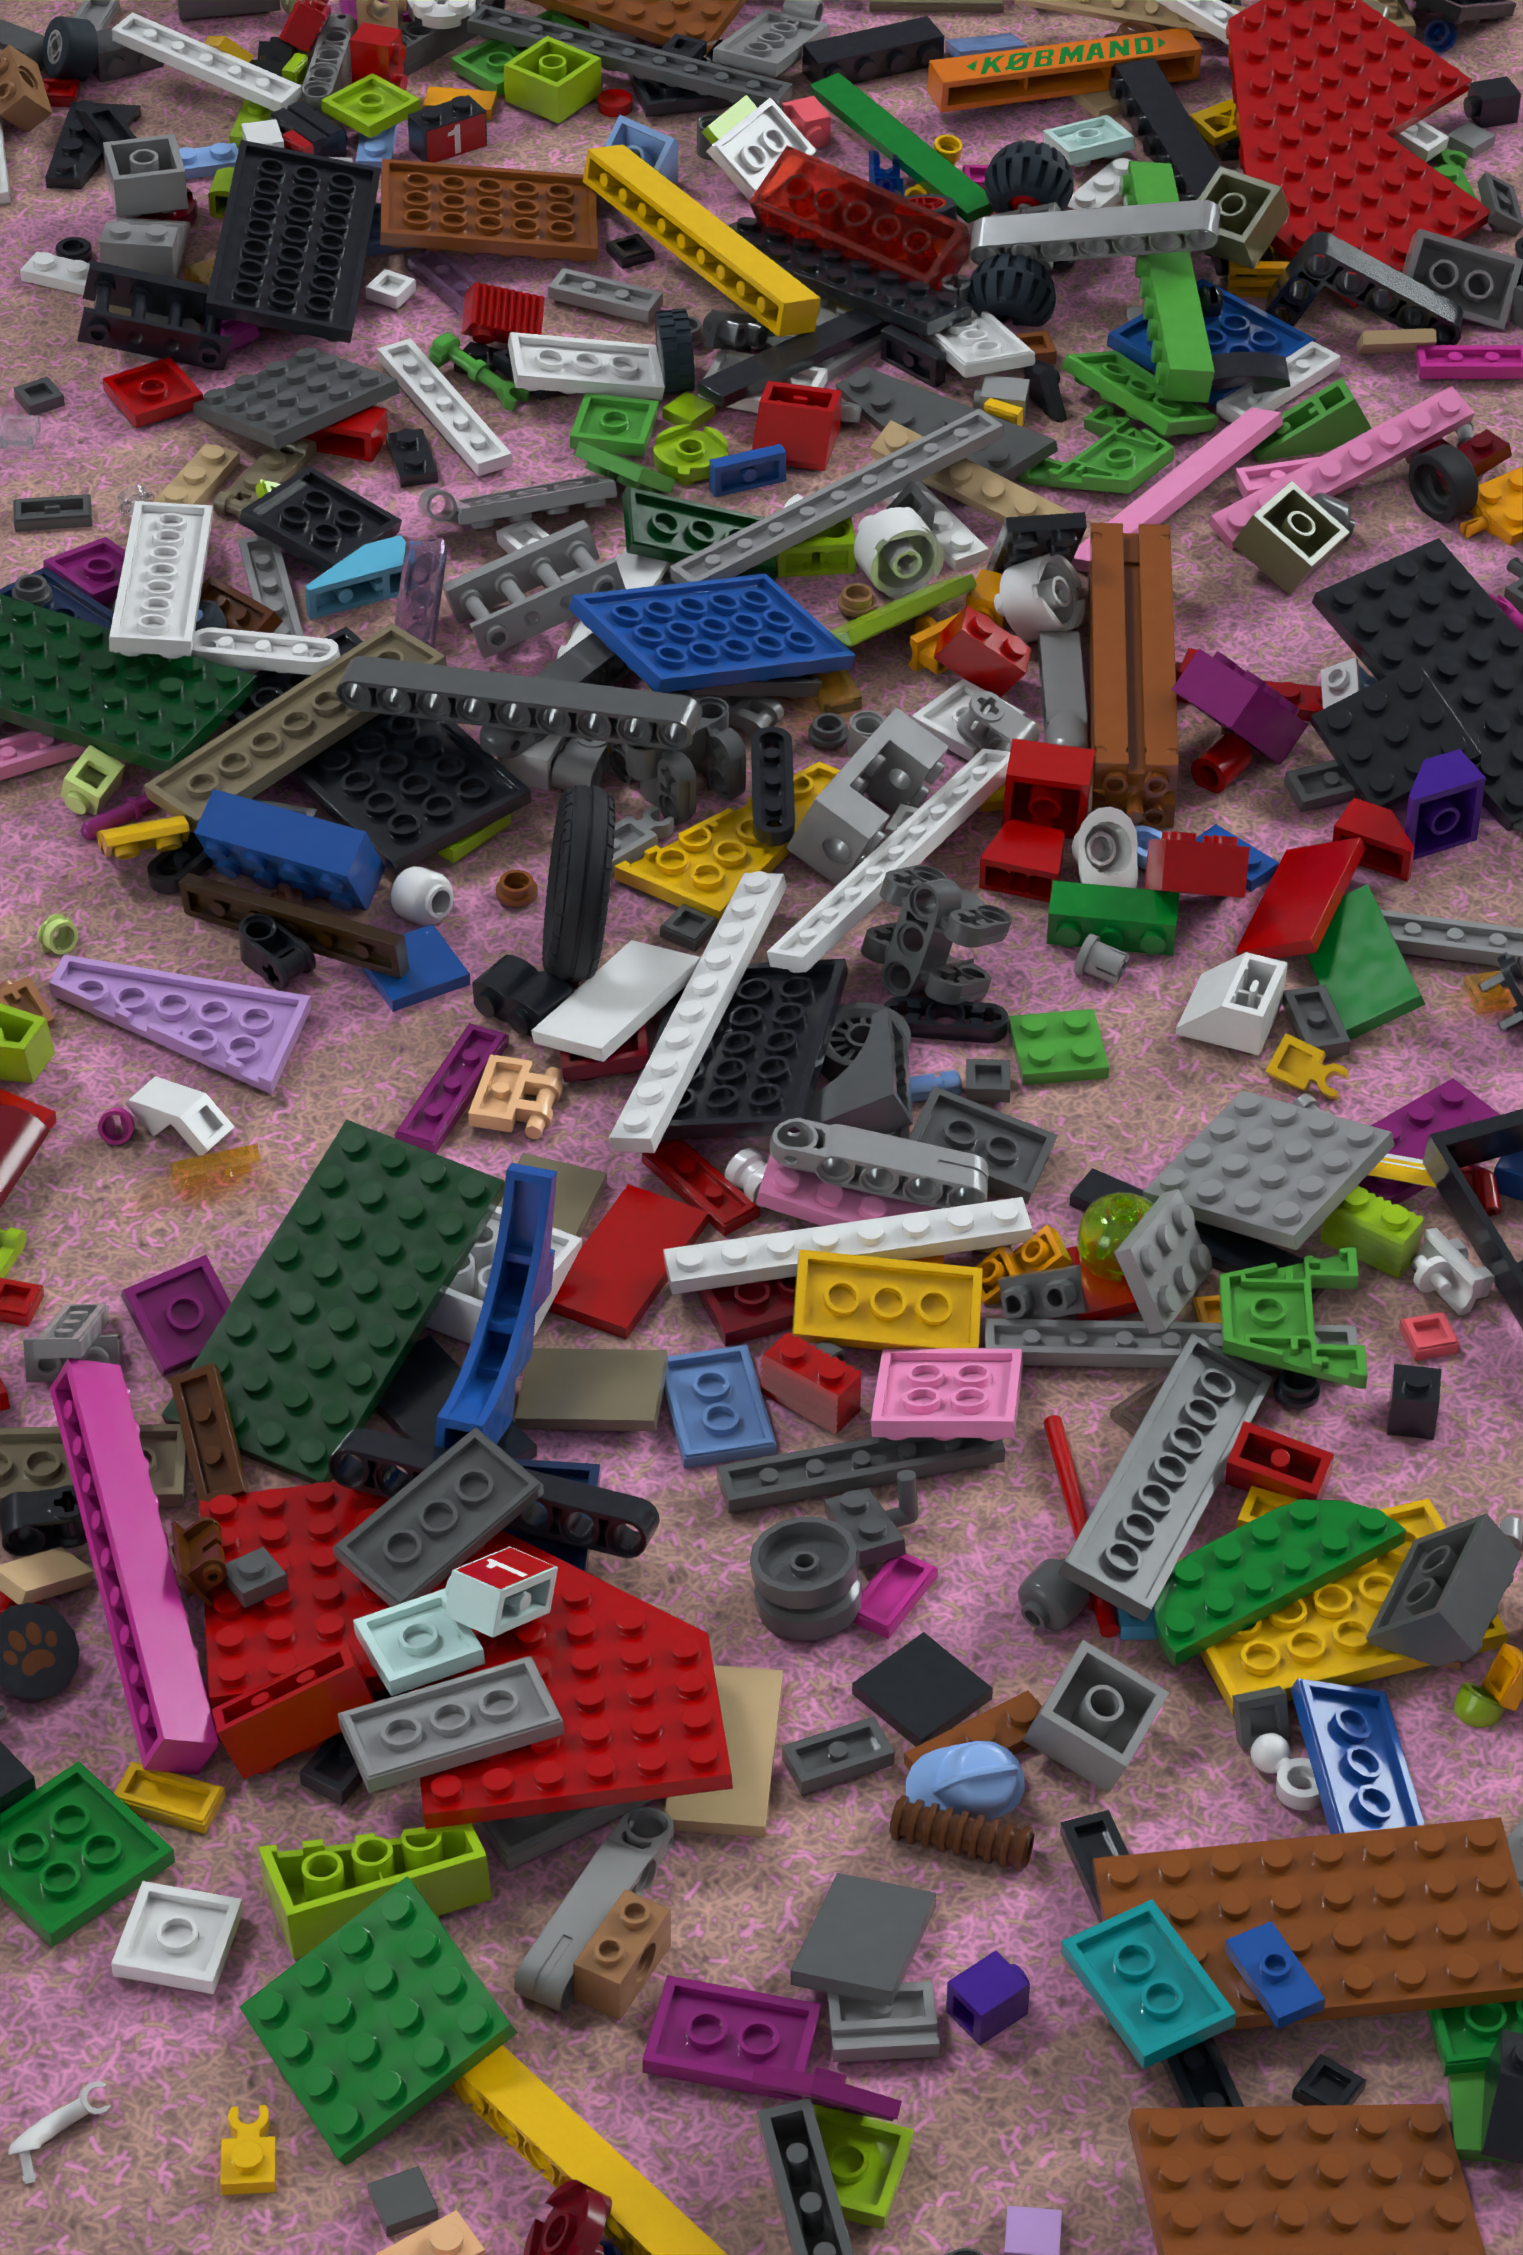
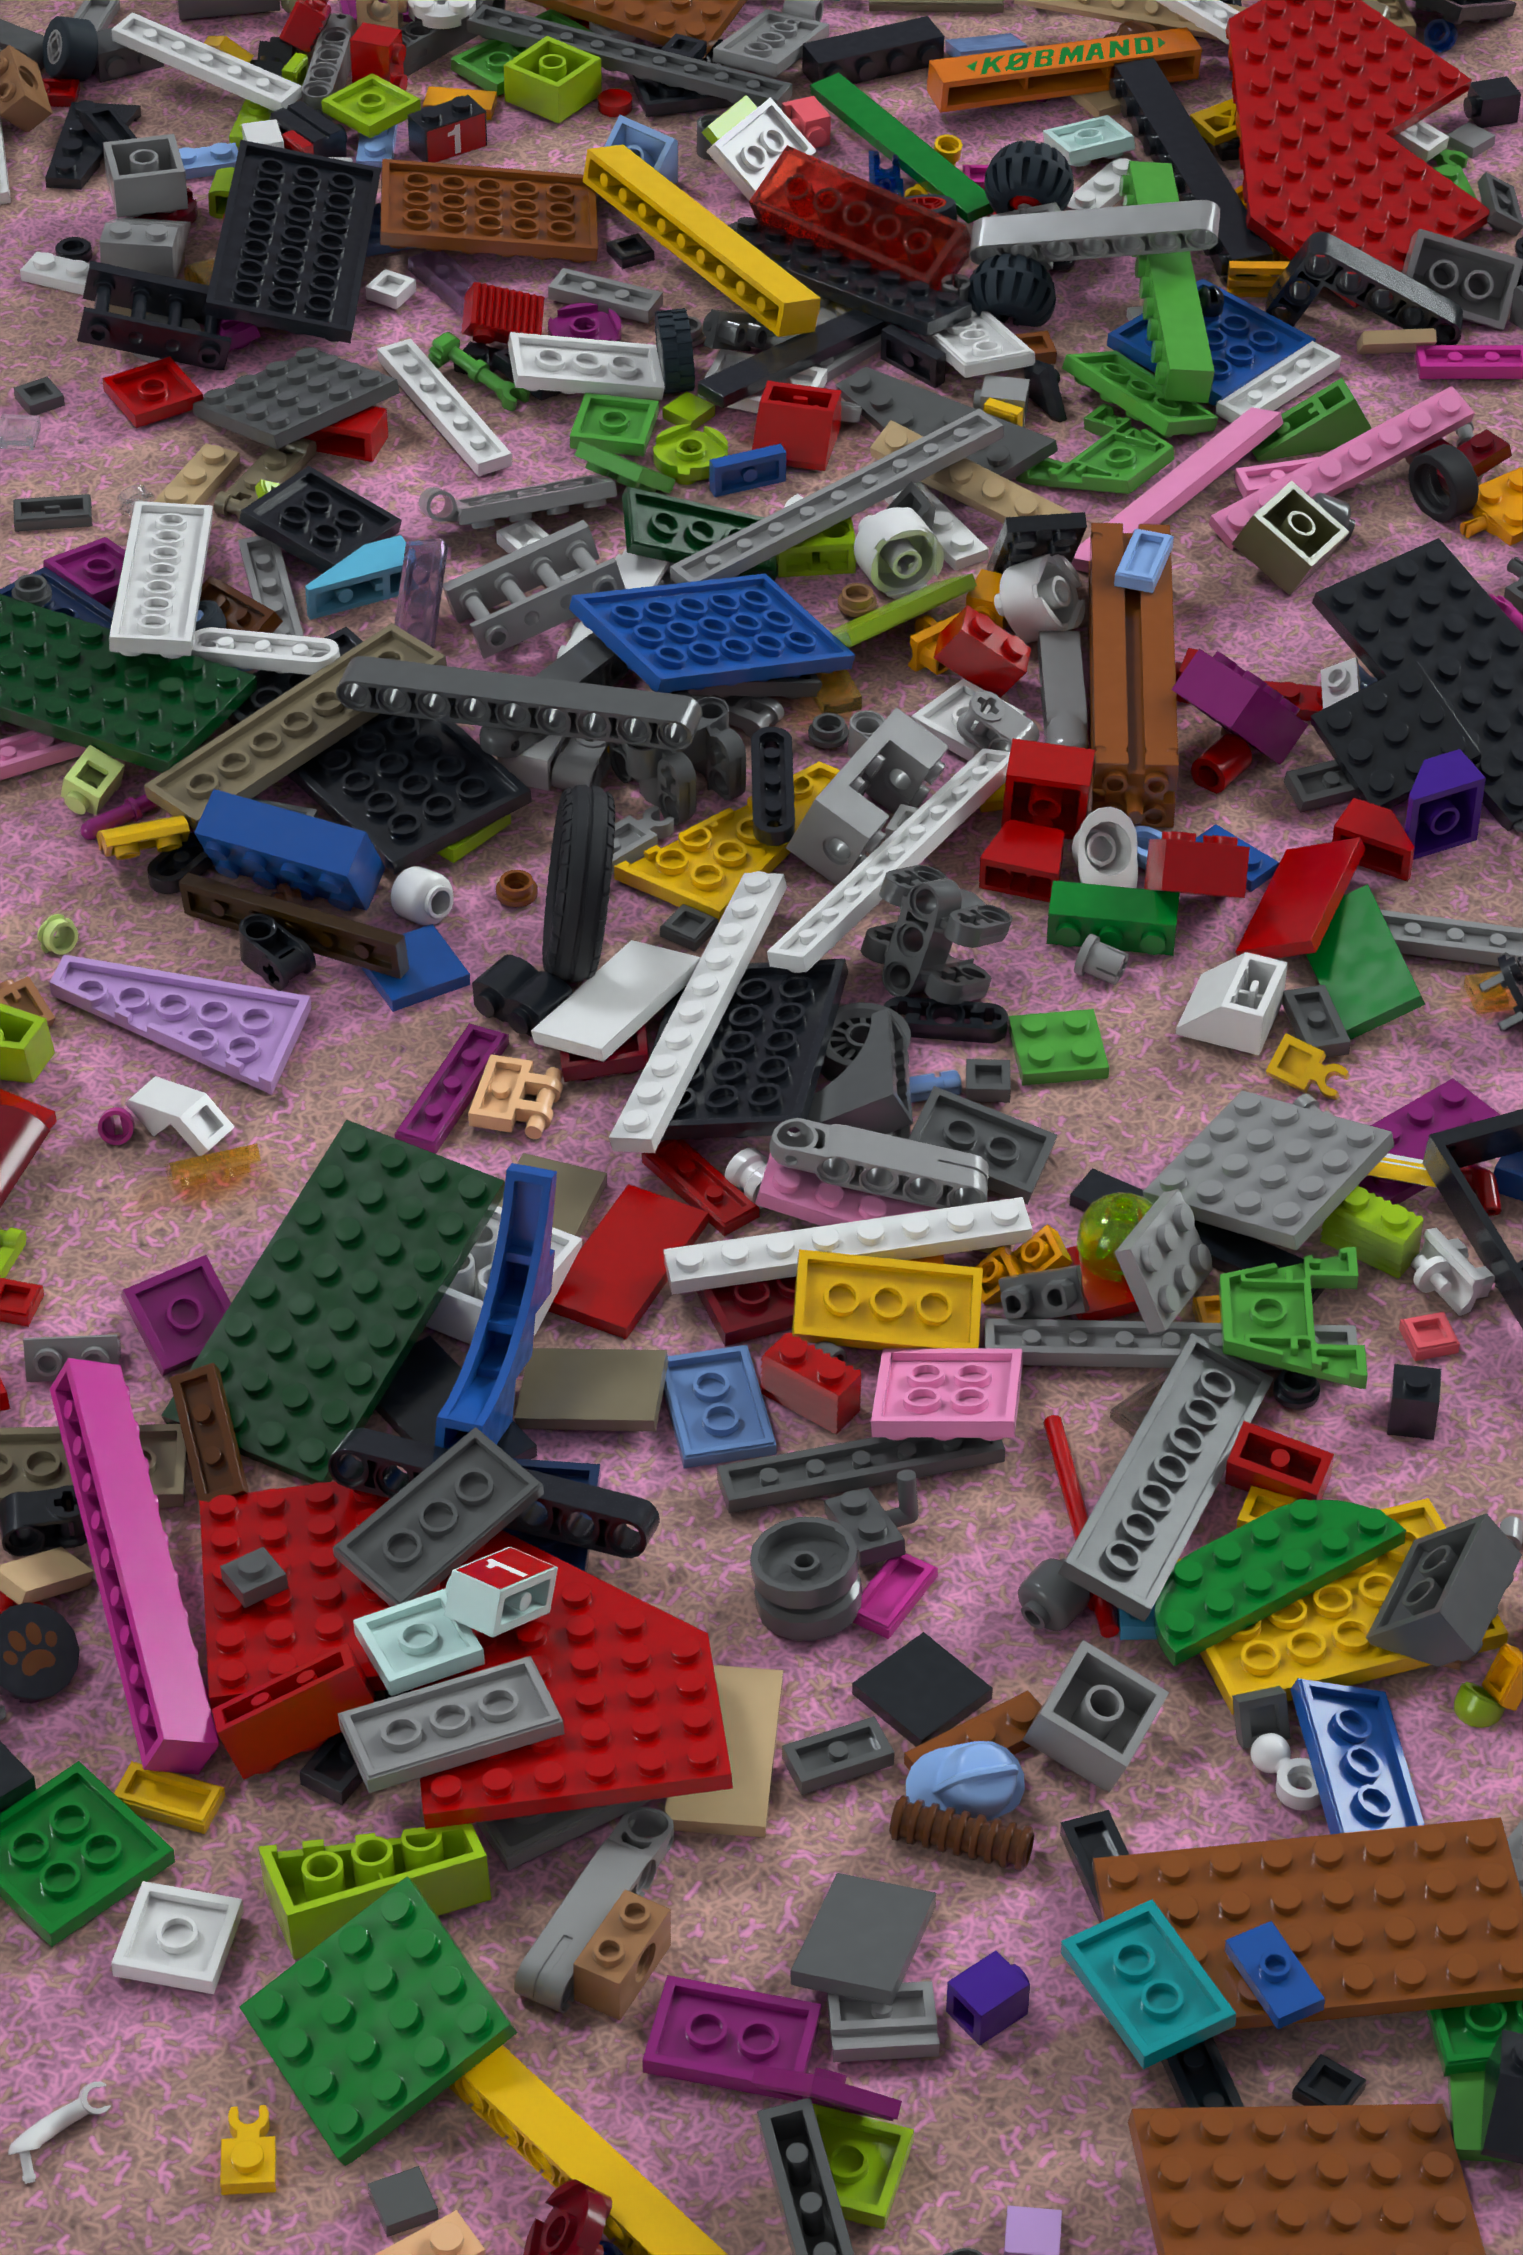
(71, 1331): light grey tile -> none
(199, 1557): reddish brown hinge -> none
(411, 457): black plate -> none
(585, 322): none -> magenta plate
(1143, 560): none -> light blue tile
(1249, 215): olive brick -> none
(1262, 370): black slope -> none

